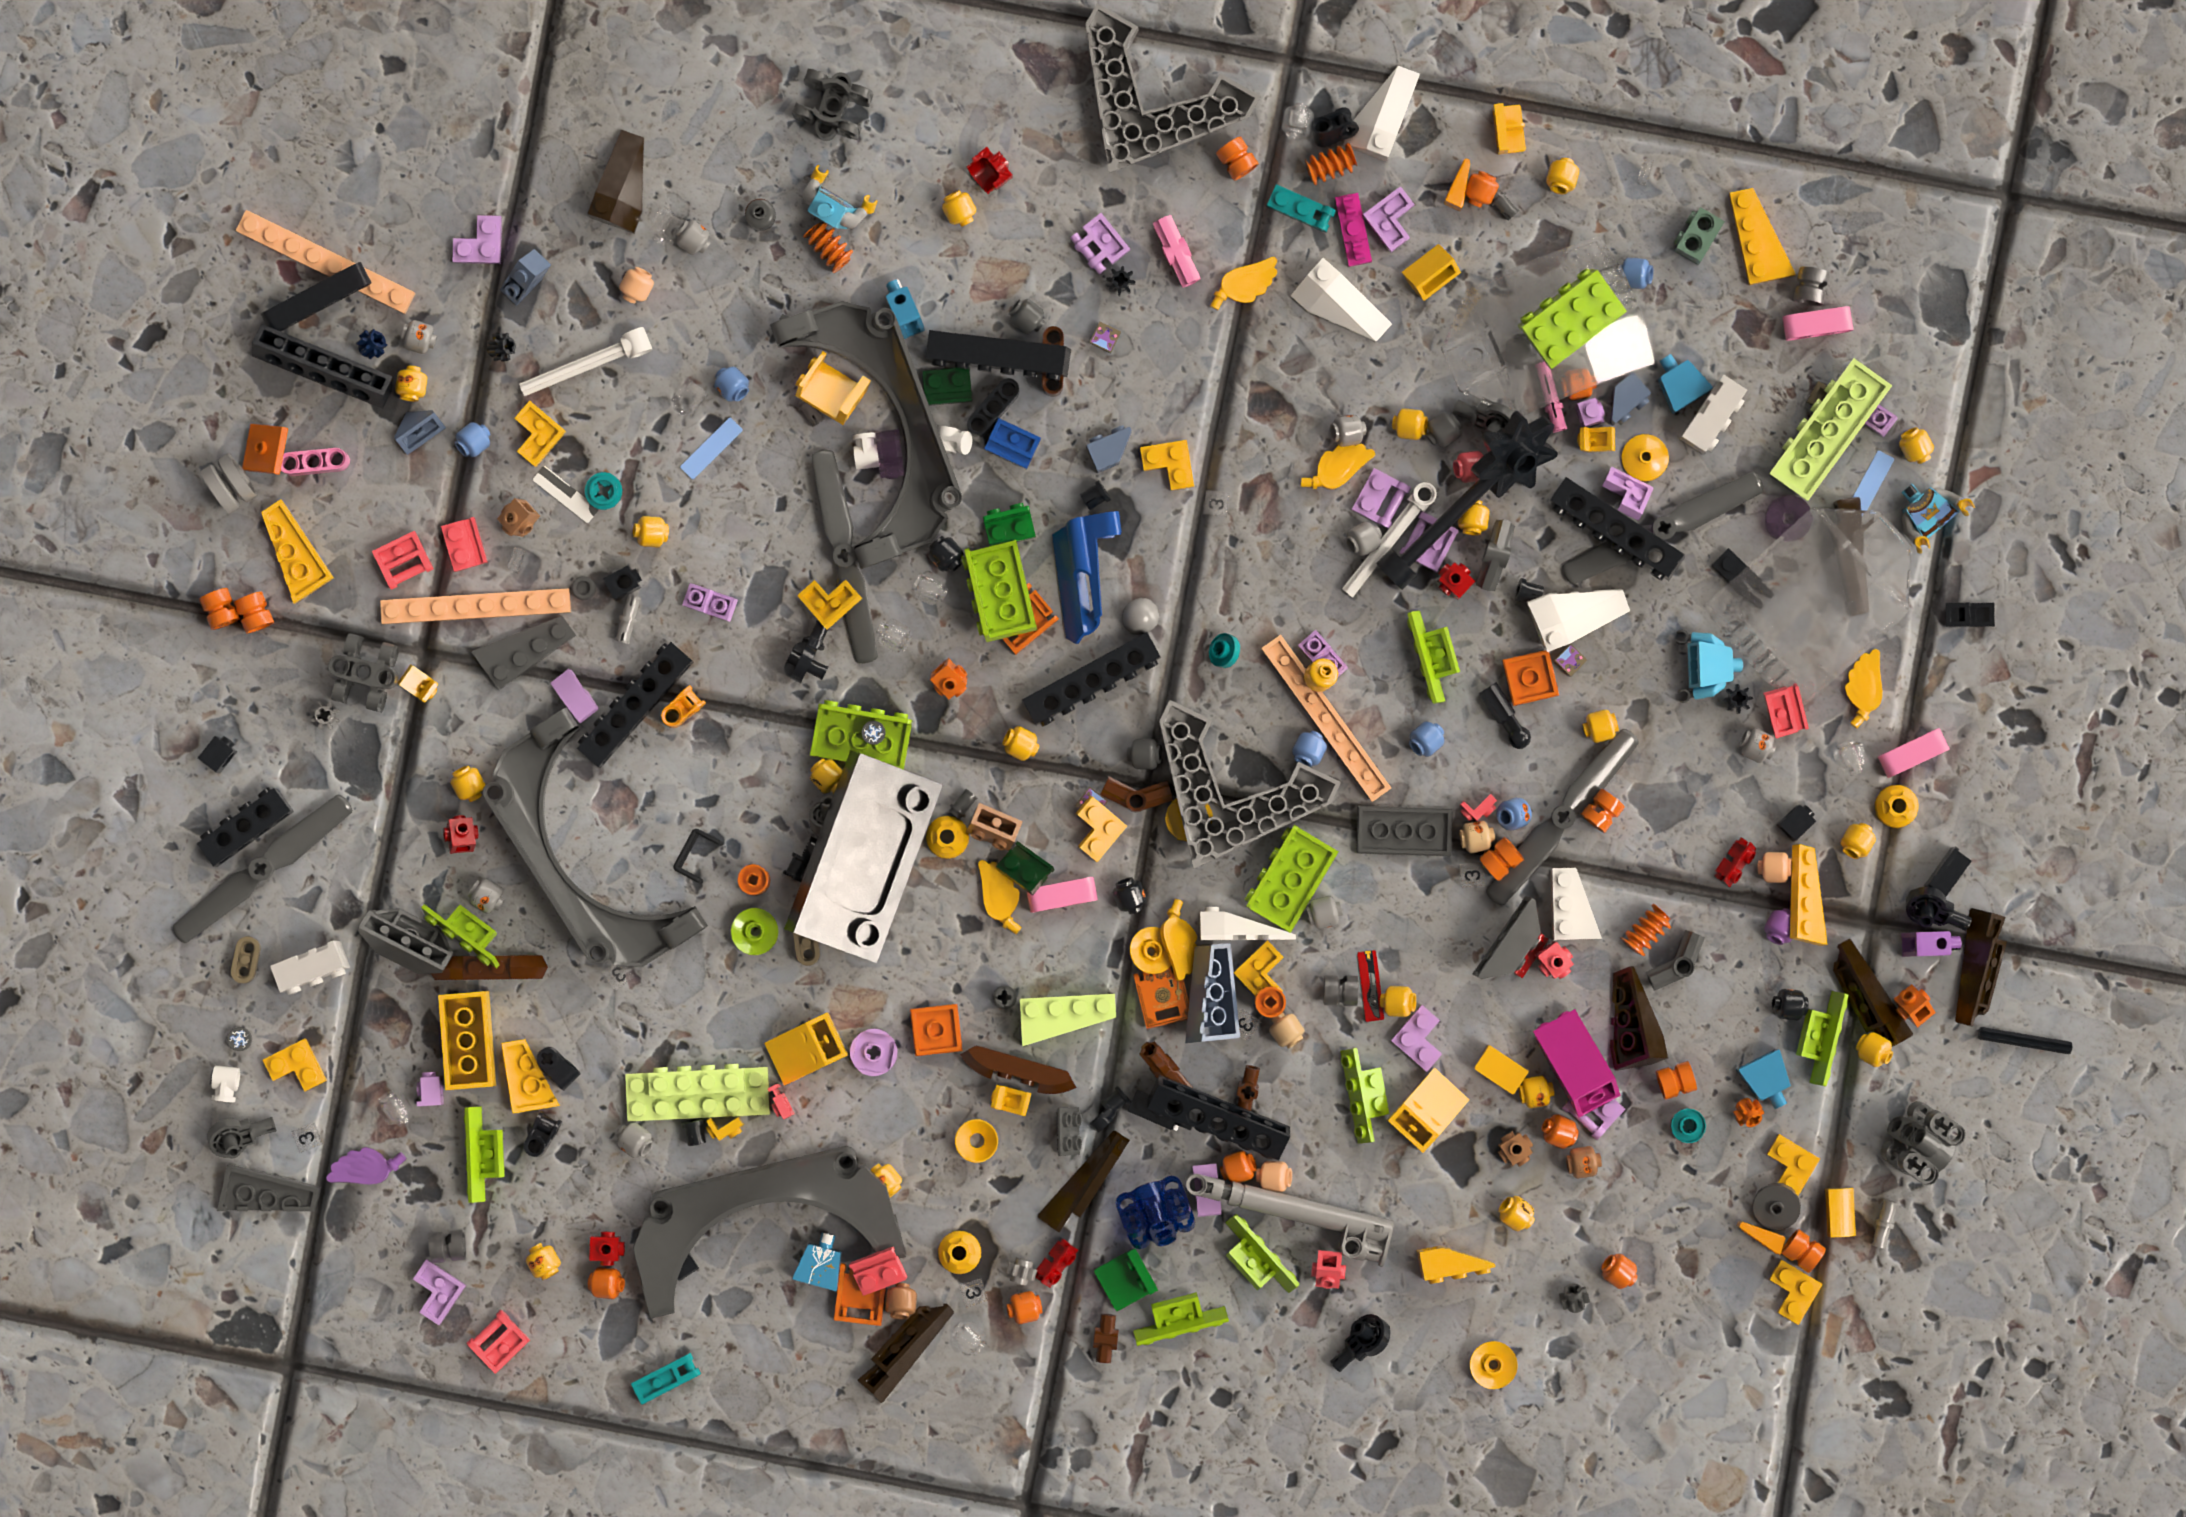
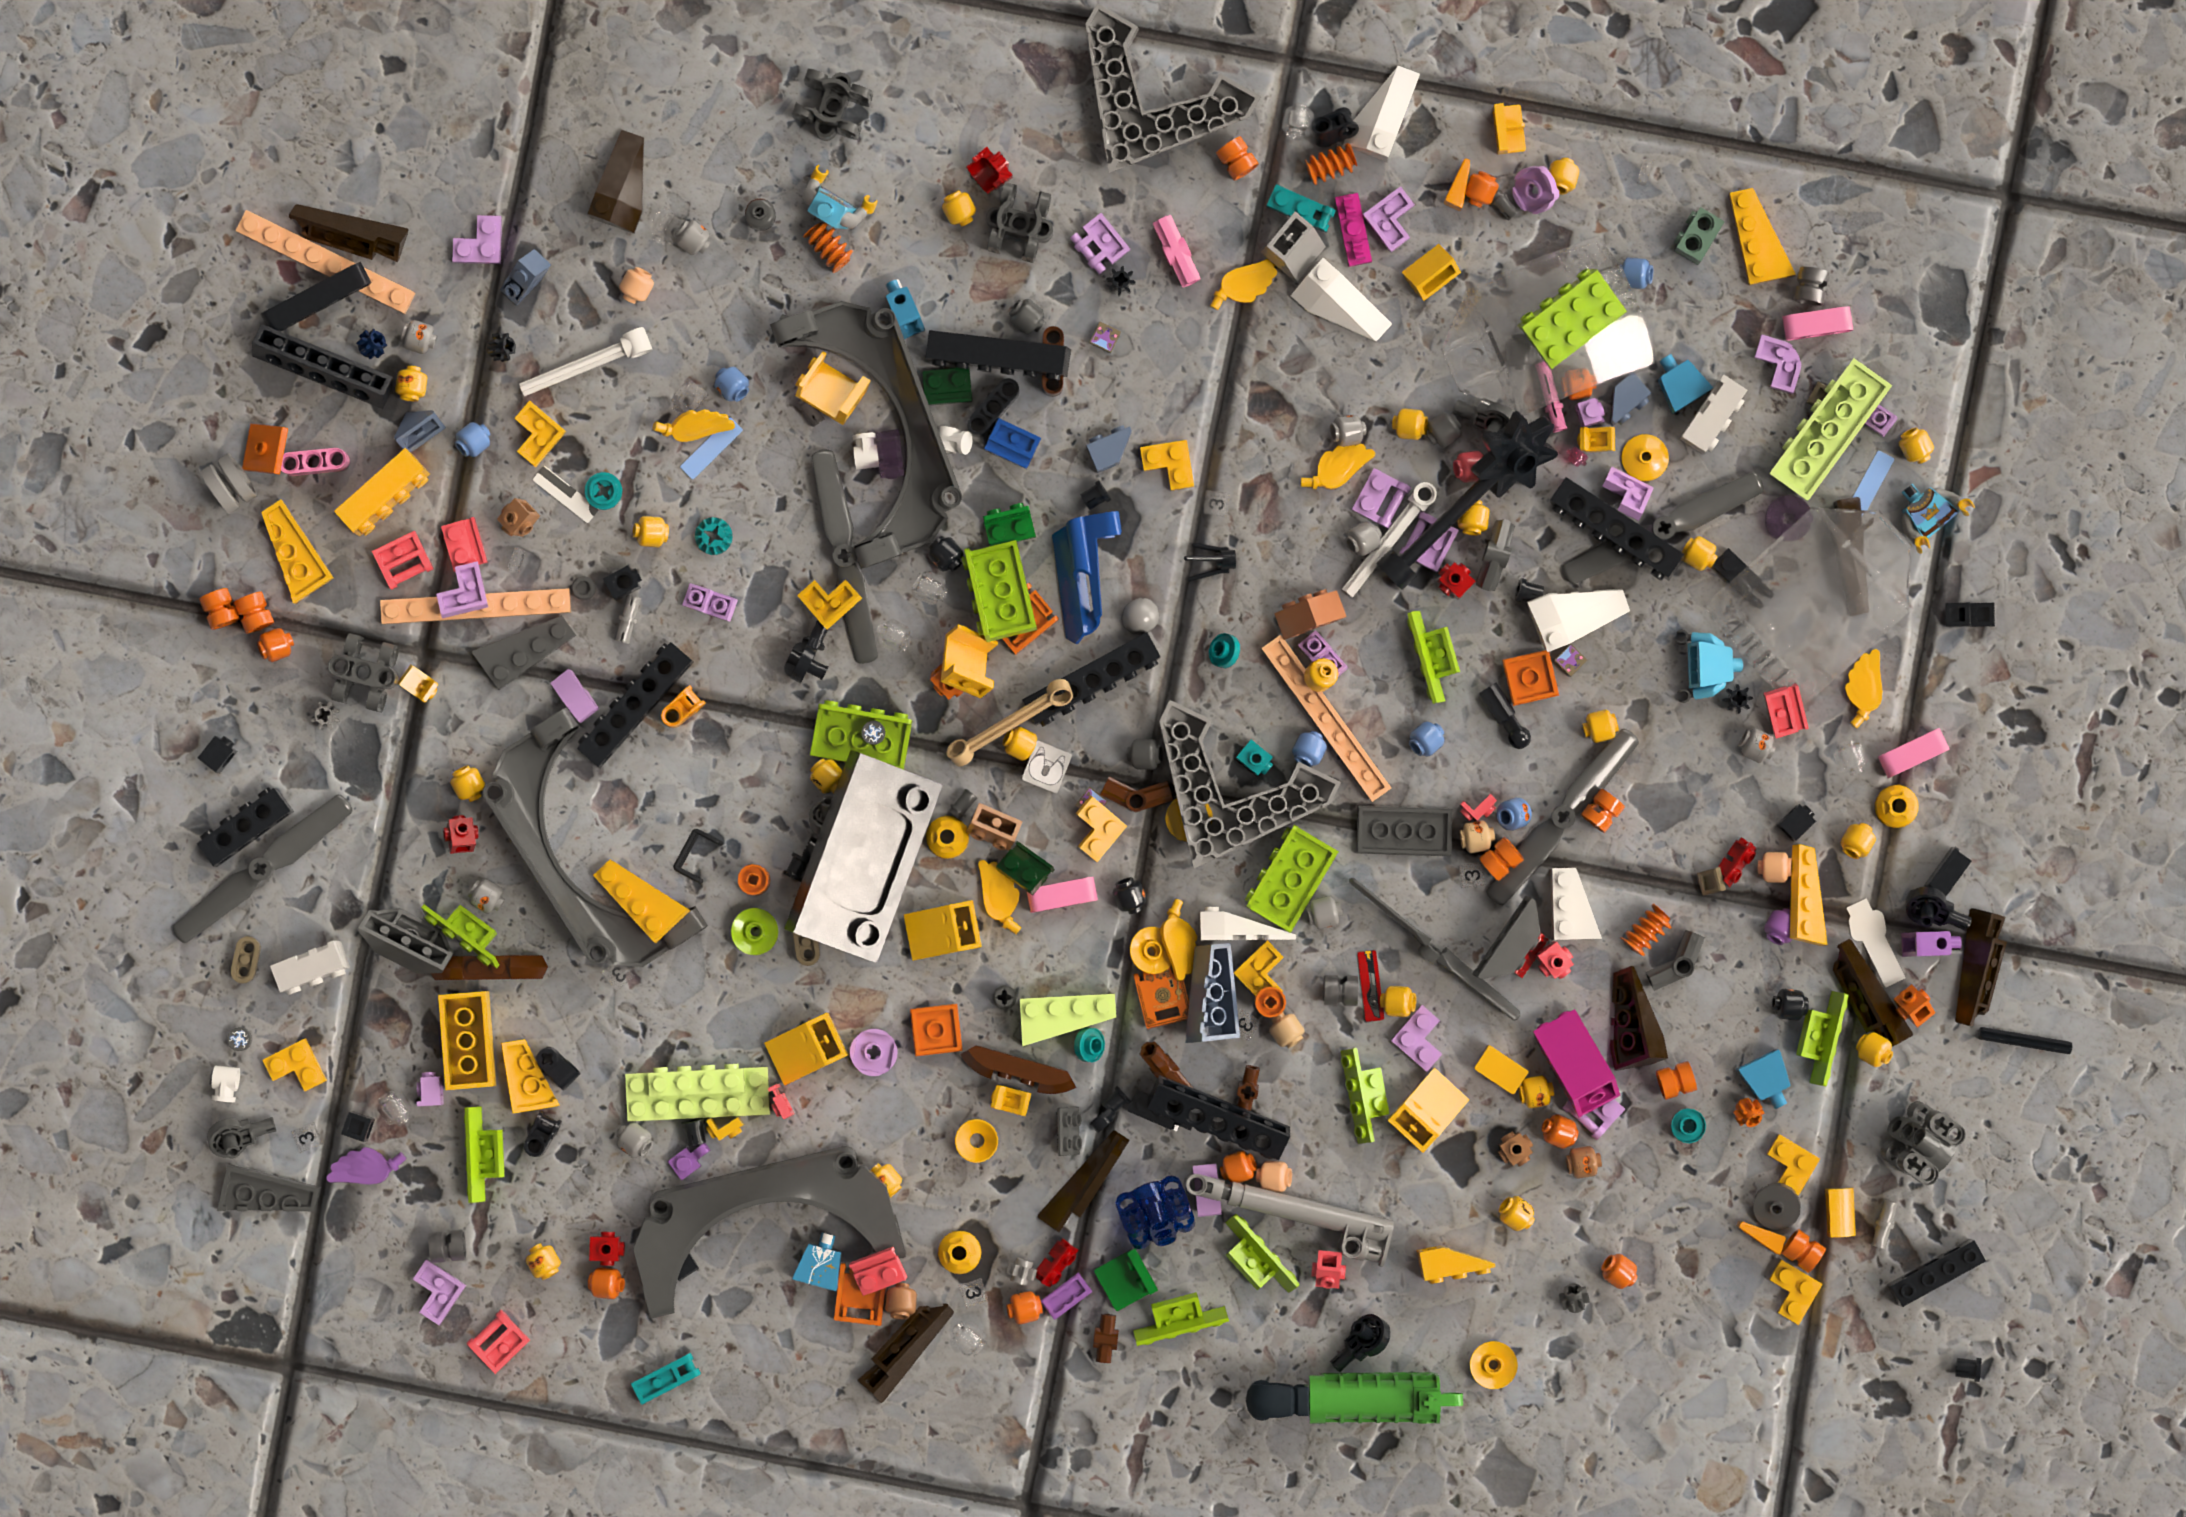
(275, 645): none -> orange head
(350, 233): none -> dark brown wedge
(358, 1126): none -> black brick
(382, 493): none -> yellow brick
(469, 595): none -> lavender plate
(644, 903): none -> yellow wing
(687, 1161): none -> medium lavender plate
(695, 425): none -> yellow animal
(717, 546): none -> teal gear
(942, 930): none -> yellow slope
(966, 661): none -> yellow panel
(1009, 722): none -> tan piece
(1010, 215): none -> dark grey piece
(1047, 767): none -> sticker
(1066, 1296): none -> medium lavender plate
(1089, 1044): none -> teal plate
(1225, 559): none -> black plant
(1255, 758): none -> teal brick
(1294, 247): none -> light grey slope
(1309, 613): none -> nougat brick
(1354, 1398): none -> bright green piece
(1445, 958): none -> dark grey piece
(1546, 187): none -> lavender plate
(1577, 457): none -> clear pink plate
(1699, 553): none -> yellow head
(1711, 881): none -> dark tan tile
(1786, 361): none -> lavender plate
(1870, 927): none -> white sticker
(1936, 1272): none -> black brick
(1968, 1368): none -> black bush

